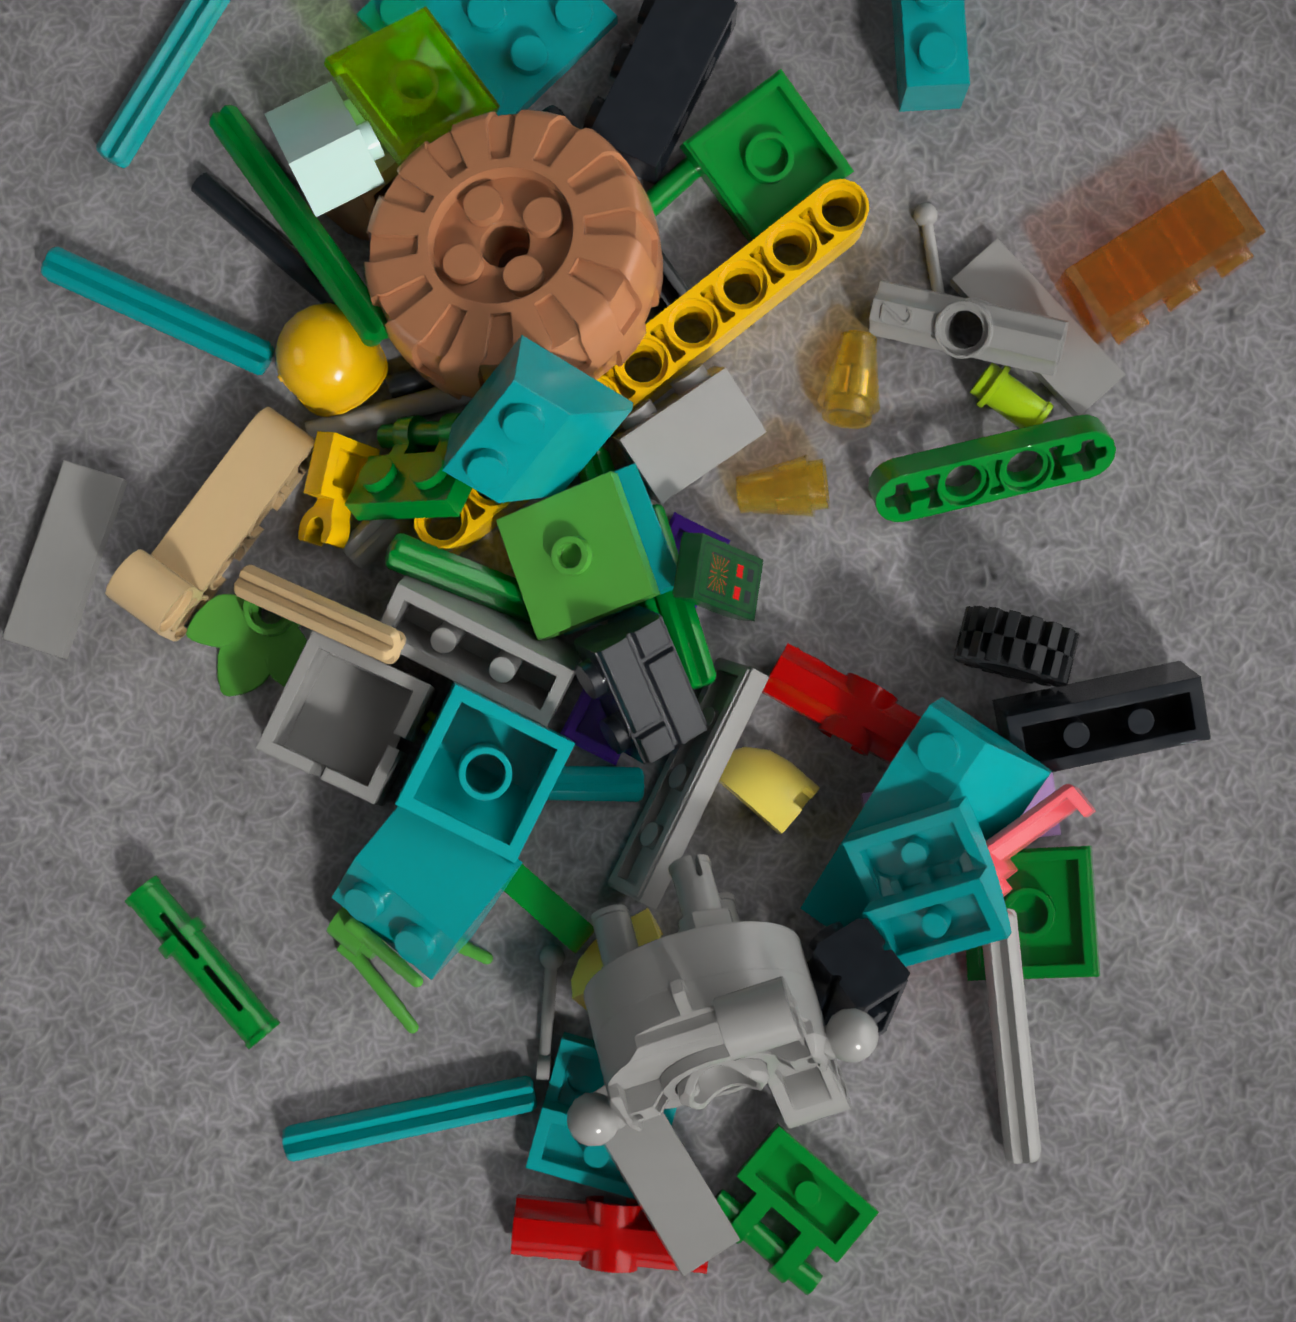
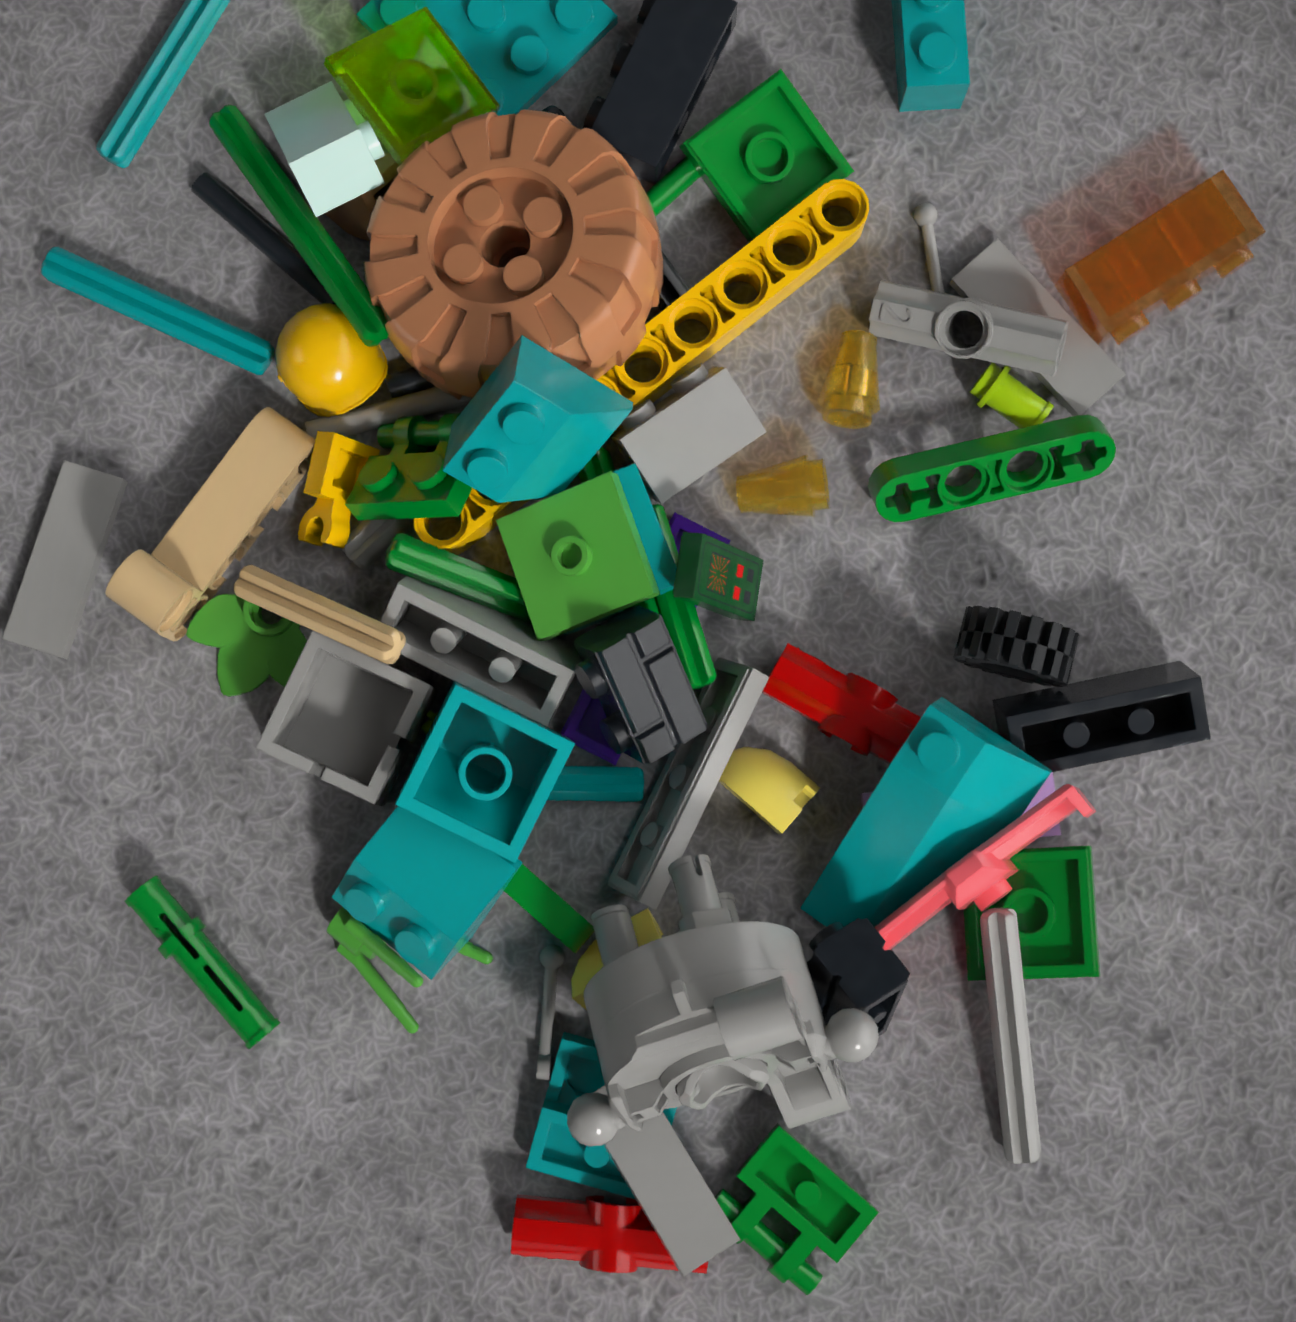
(409, 1118): teal axle -> none
(930, 882): teal slope -> none

